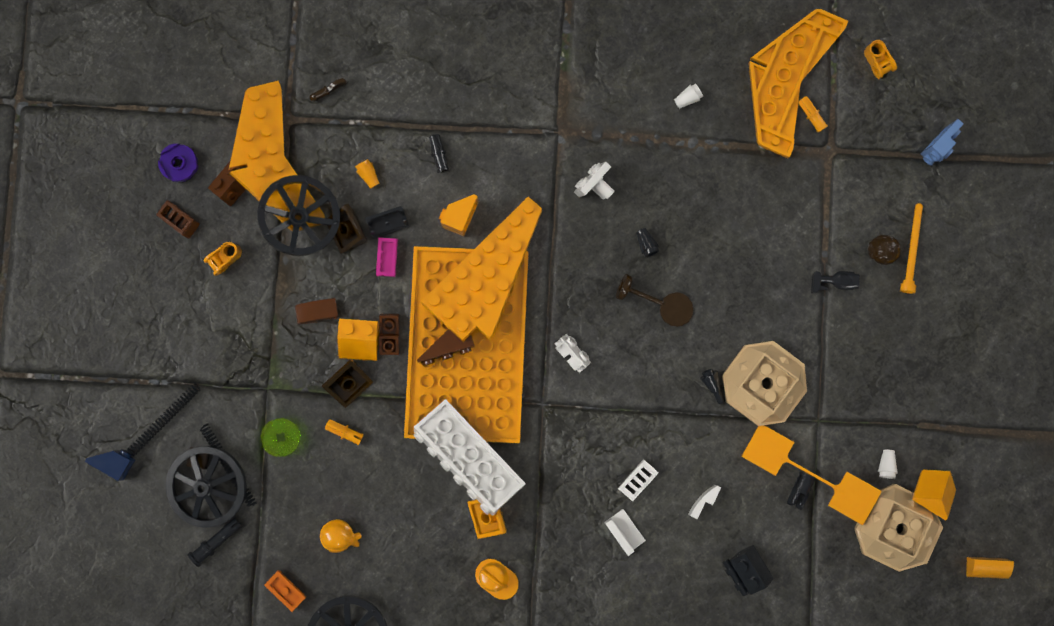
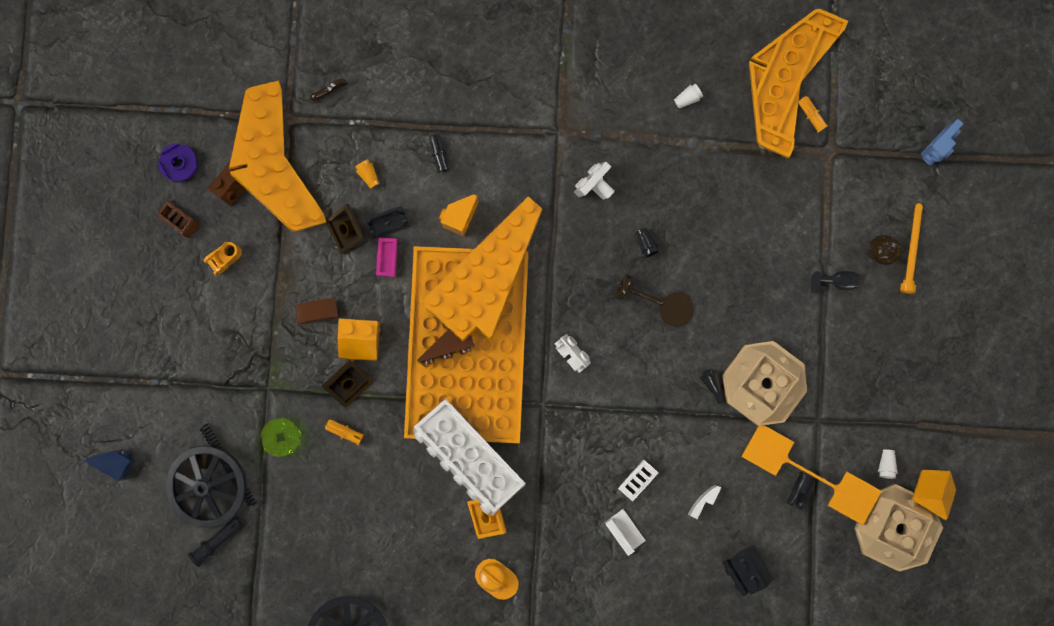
(165, 419): black piece -> none
(285, 590): orange plate -> none
(298, 210): black wheel -> none
(338, 536): light orange hat -> none
(389, 334): reddish brown slope -> none
(880, 60): light orange piece -> none
(989, 567): light orange brick -> none

